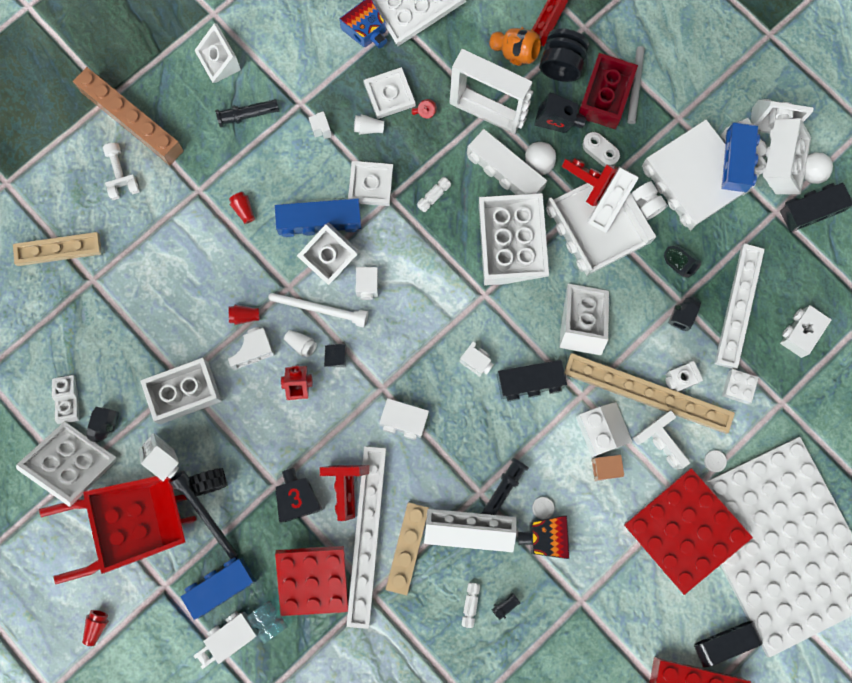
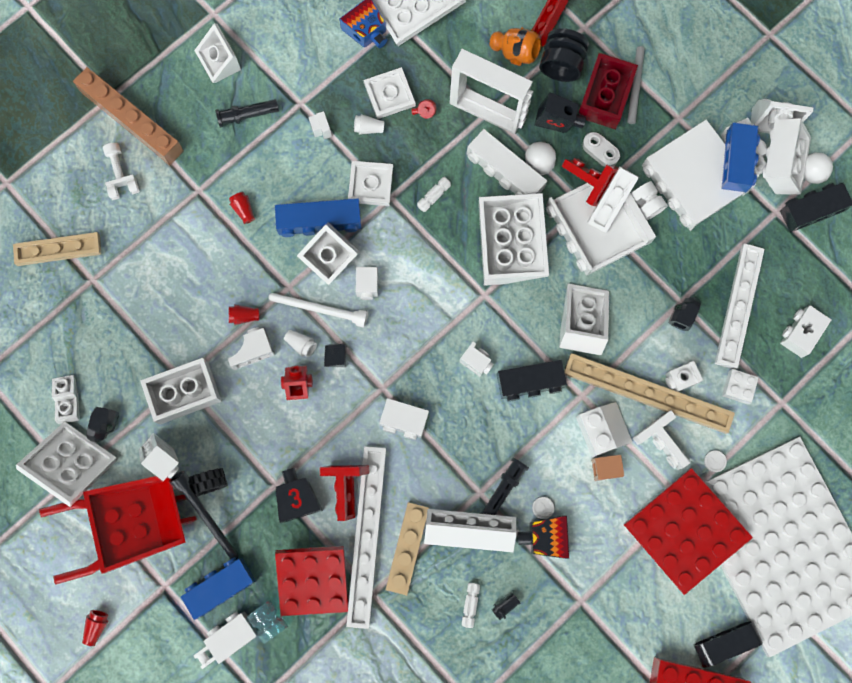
(681, 260): rock -> none

